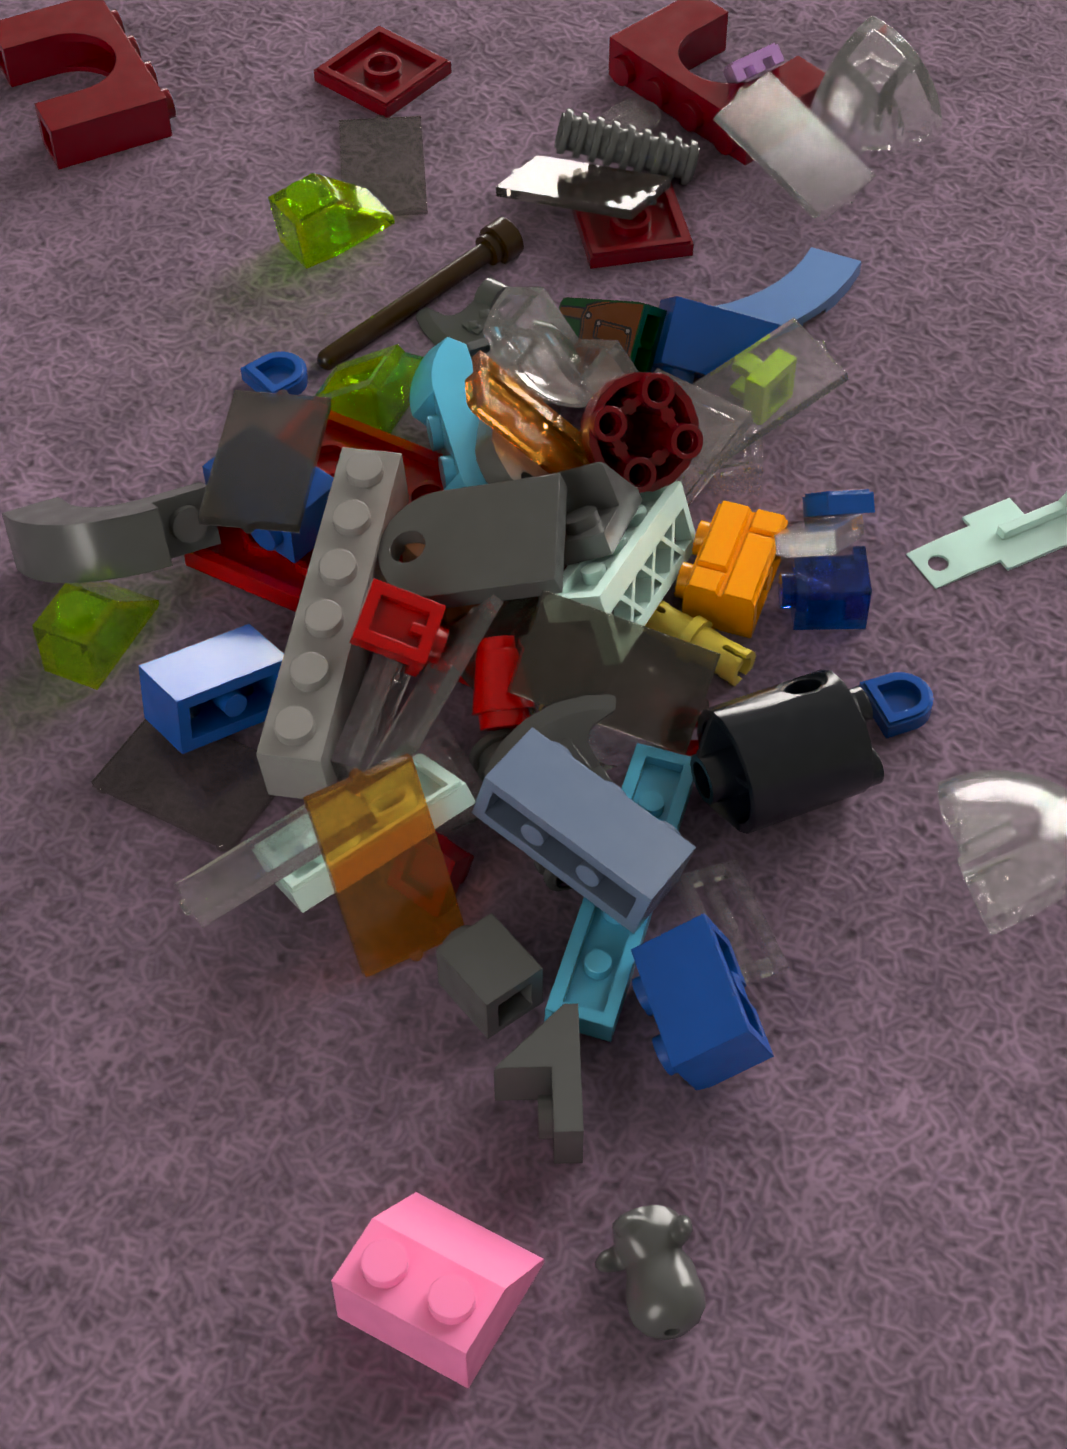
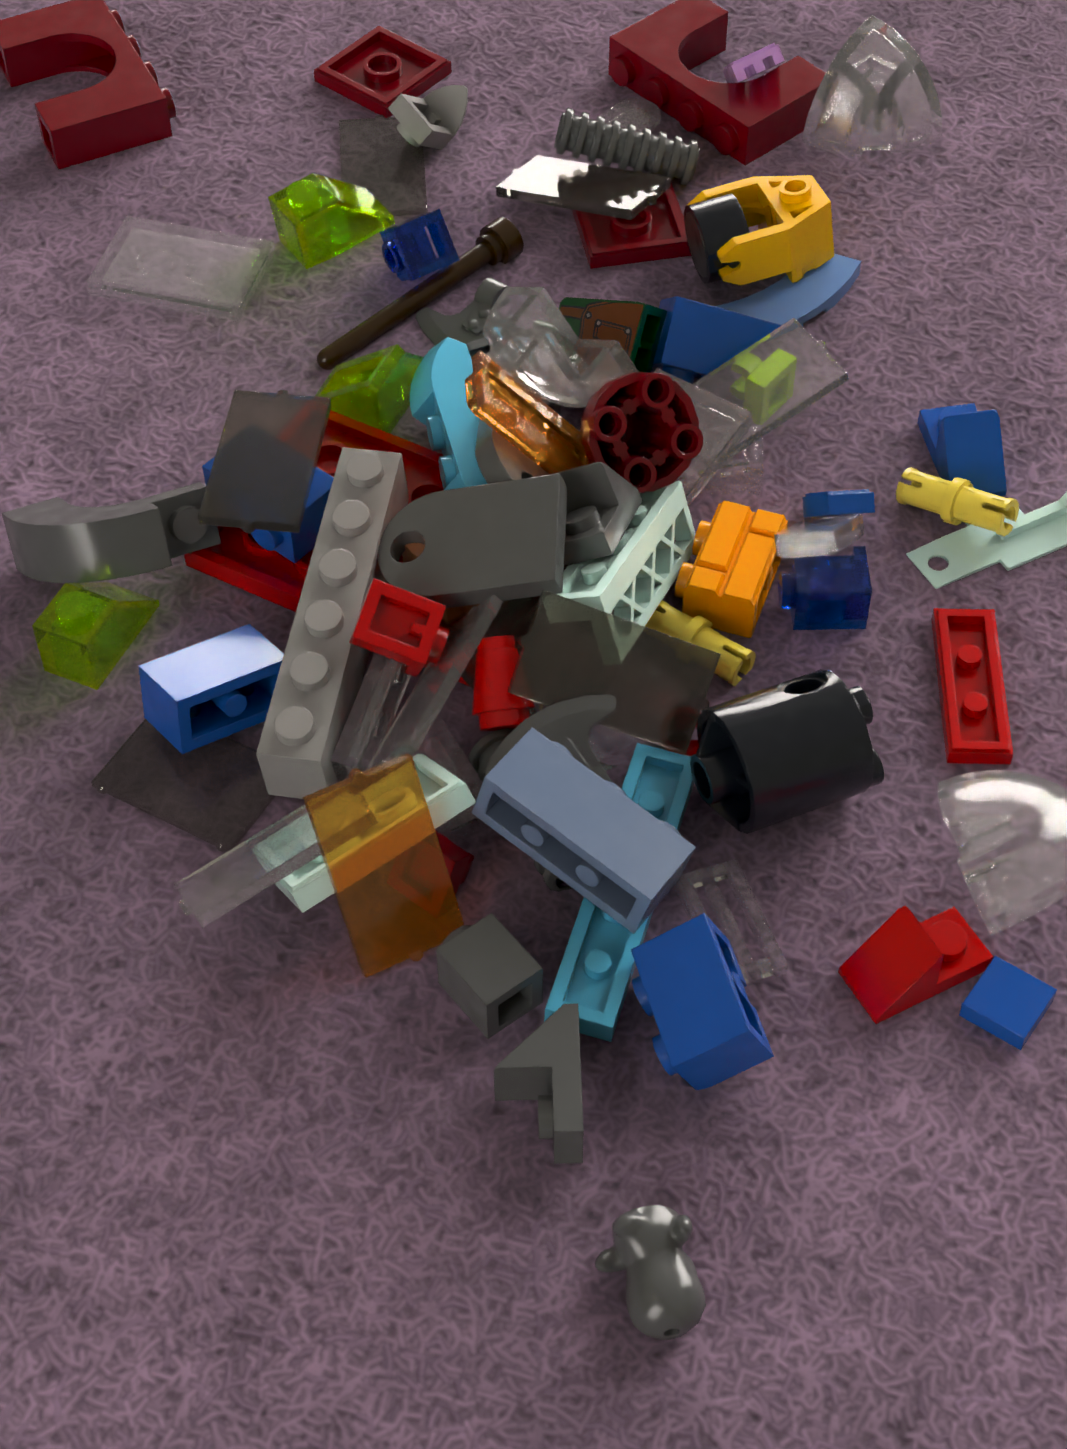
(182, 268): none -> clear tile
(276, 372): blue tile -> none
(410, 251): none -> clear blue brick
(431, 119): none -> light grey plate
(433, 1285): bright pink slope -> none
(790, 236): none -> yellow piece
(794, 147): clear piece -> none
(899, 702): blue tile -> none
(913, 961): none -> red slope
(957, 501): none -> light yellow pin
(966, 445): none -> blue slope
(971, 687): none -> red tile
(1007, 1002): none -> blue tile

